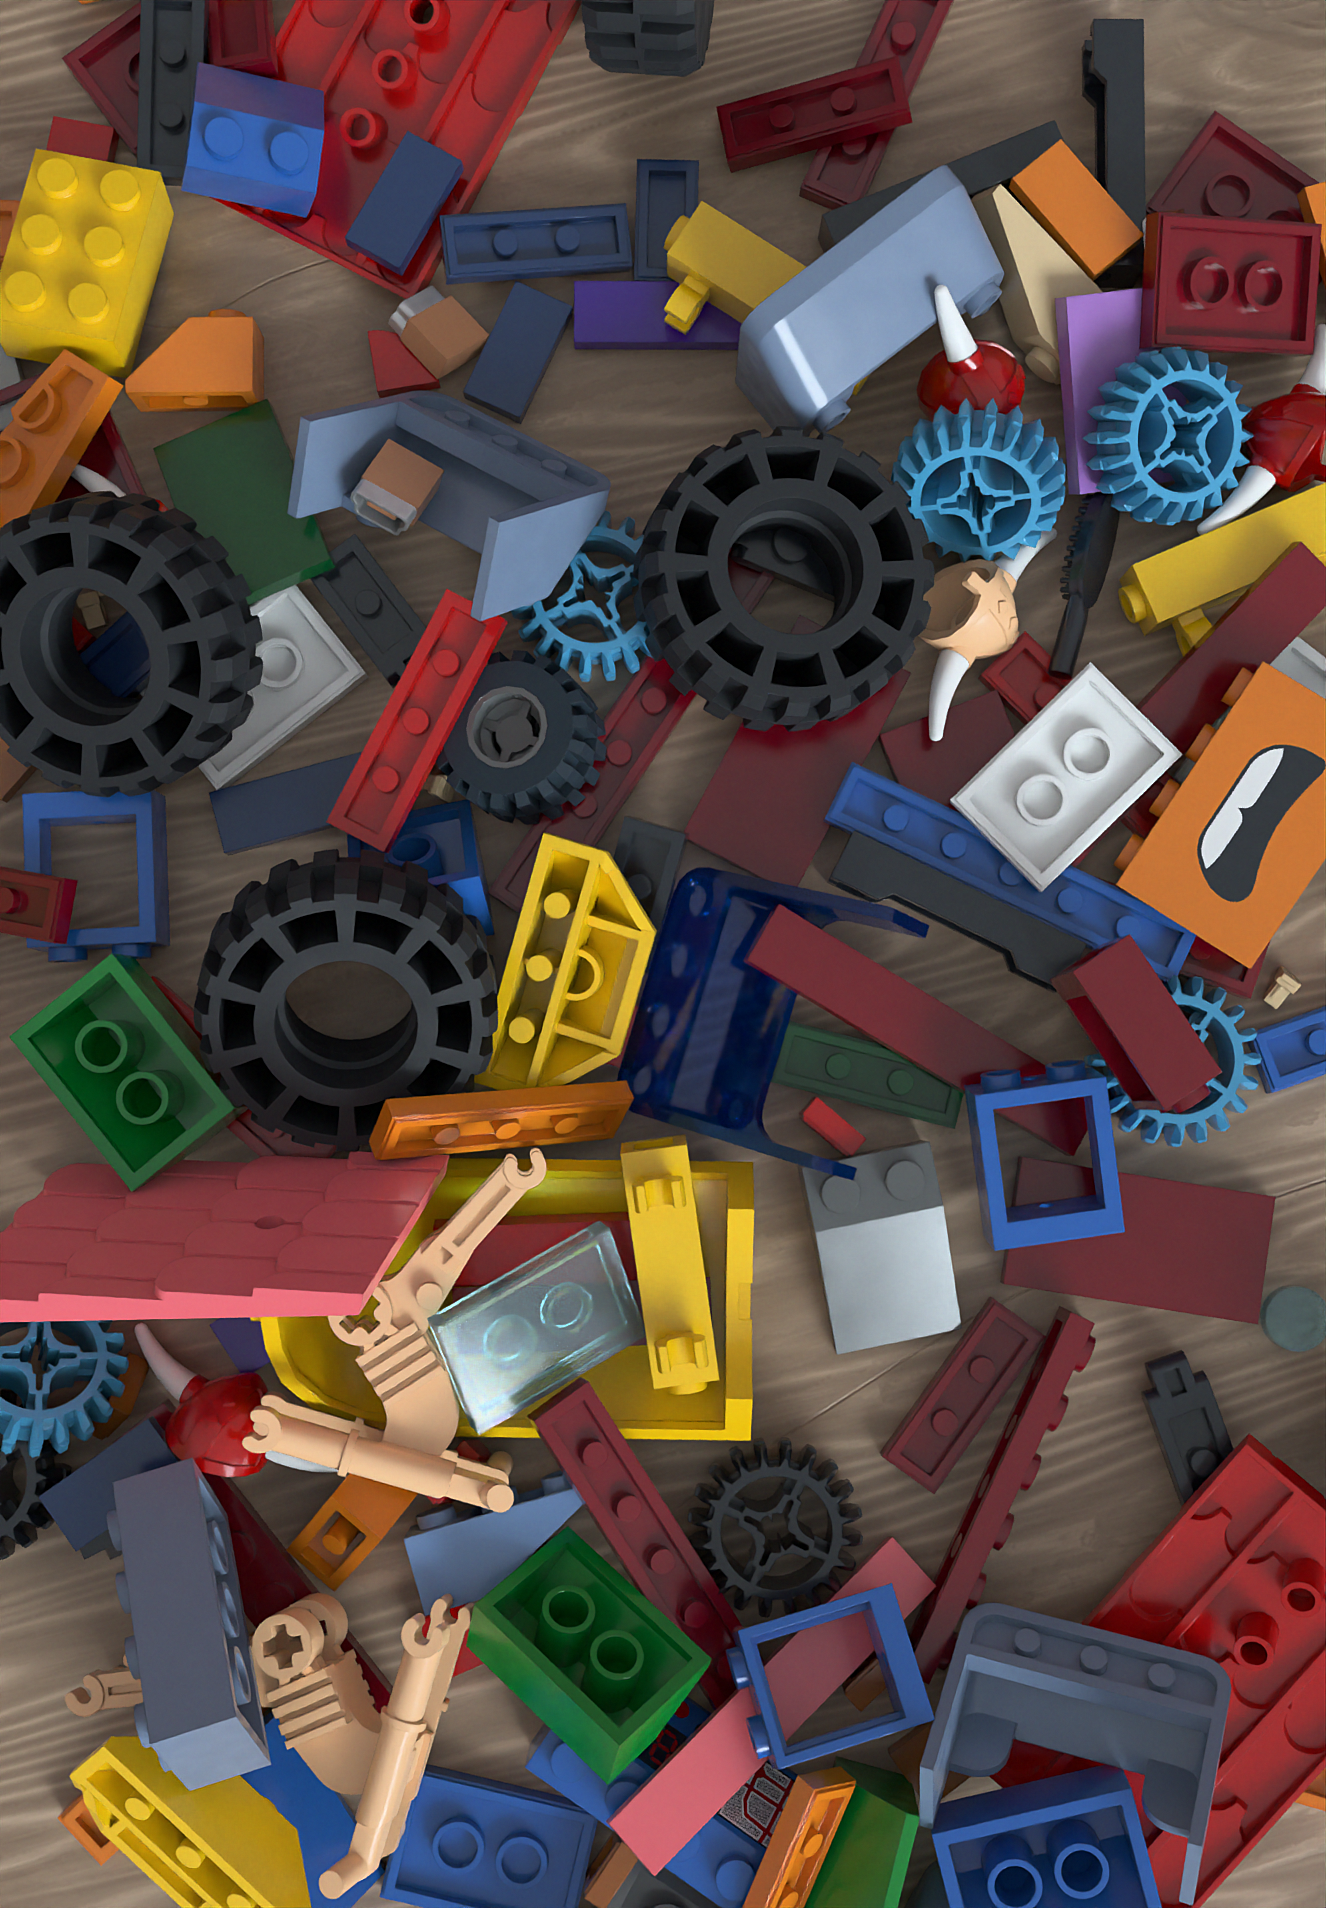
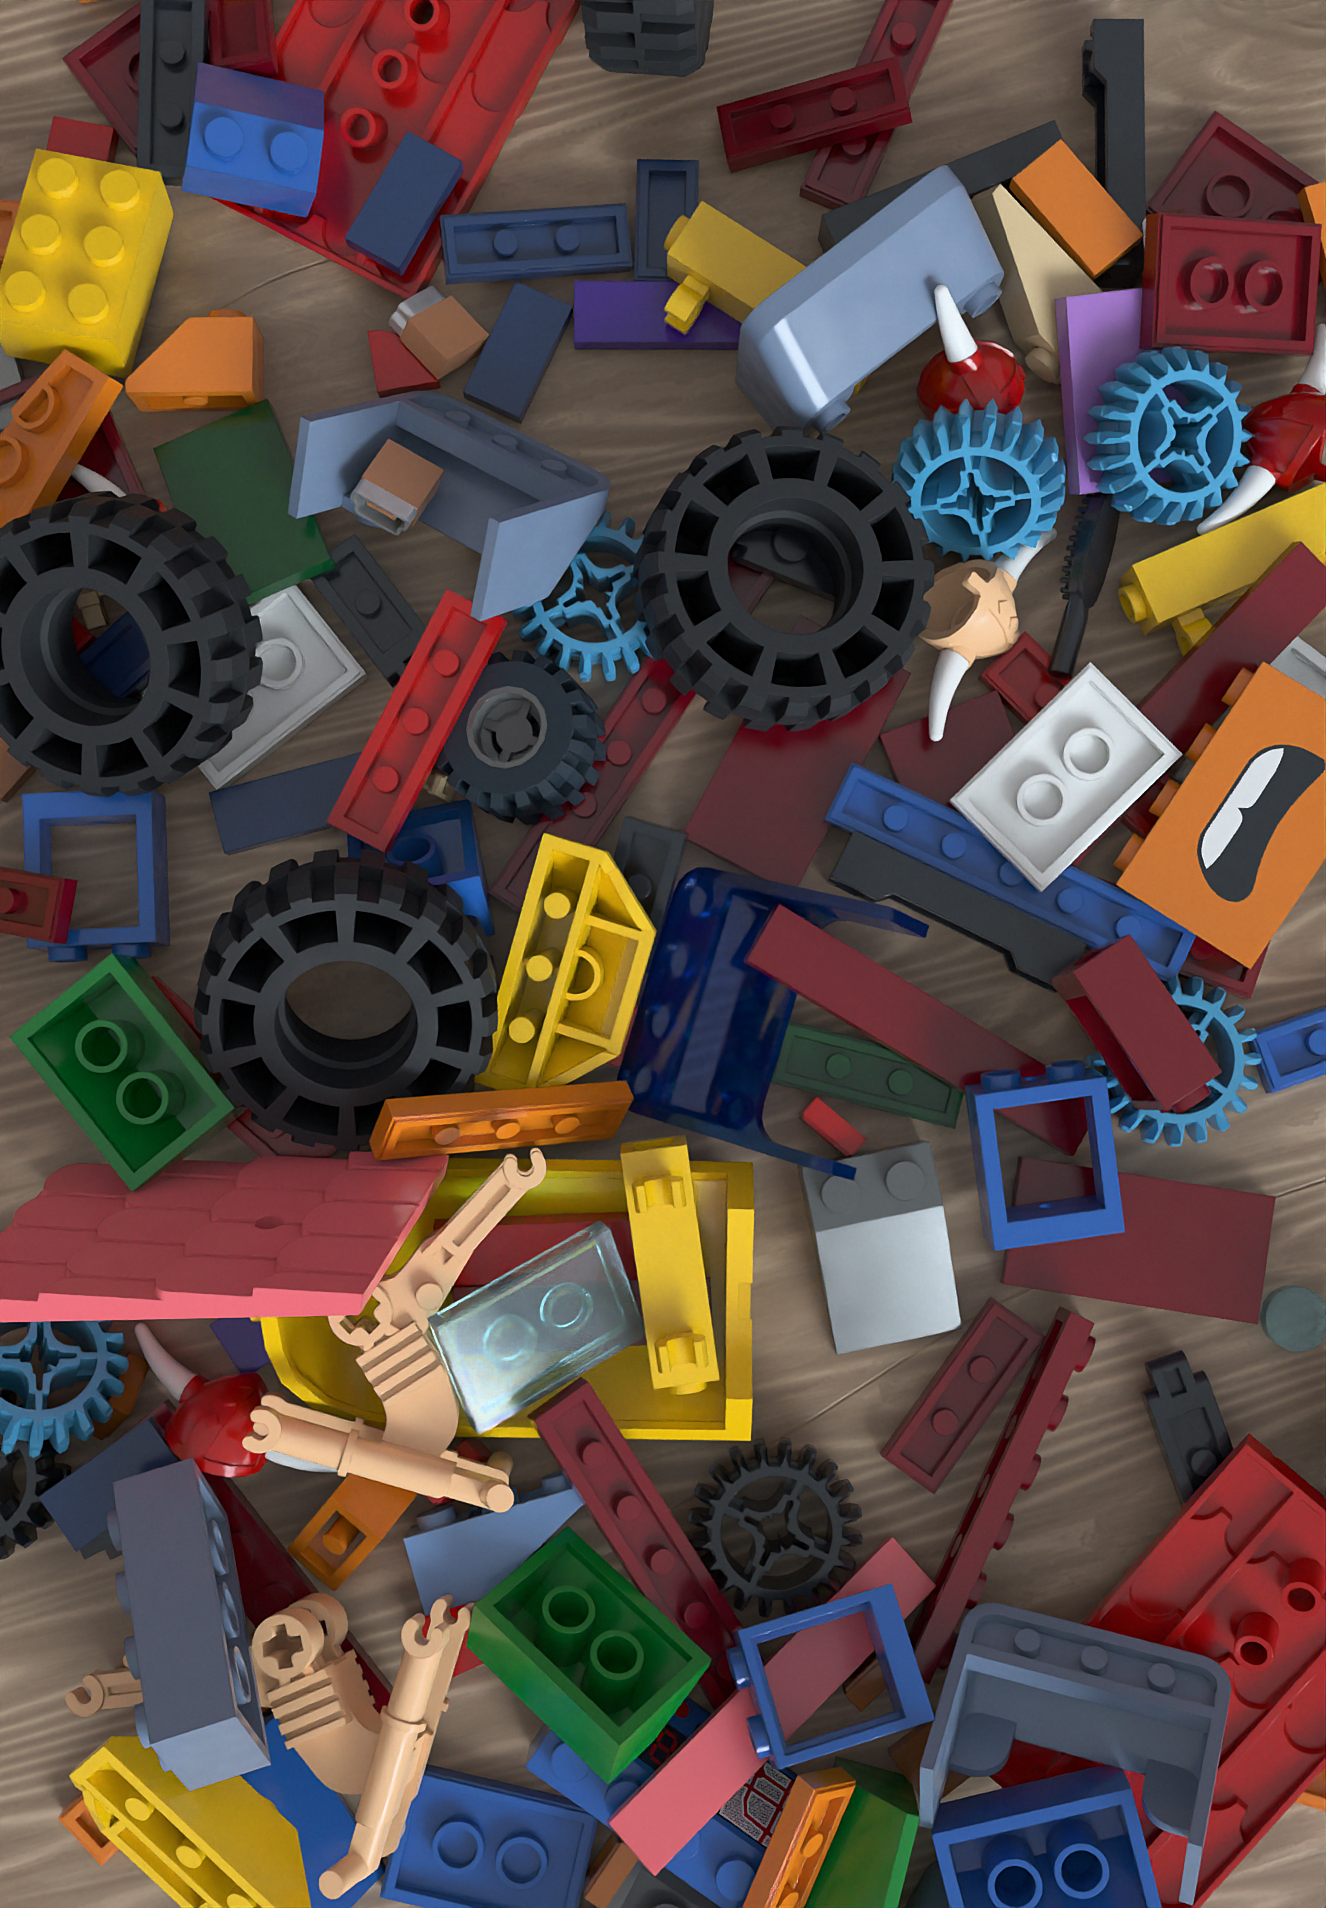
(1284, 984): tan piece -> none

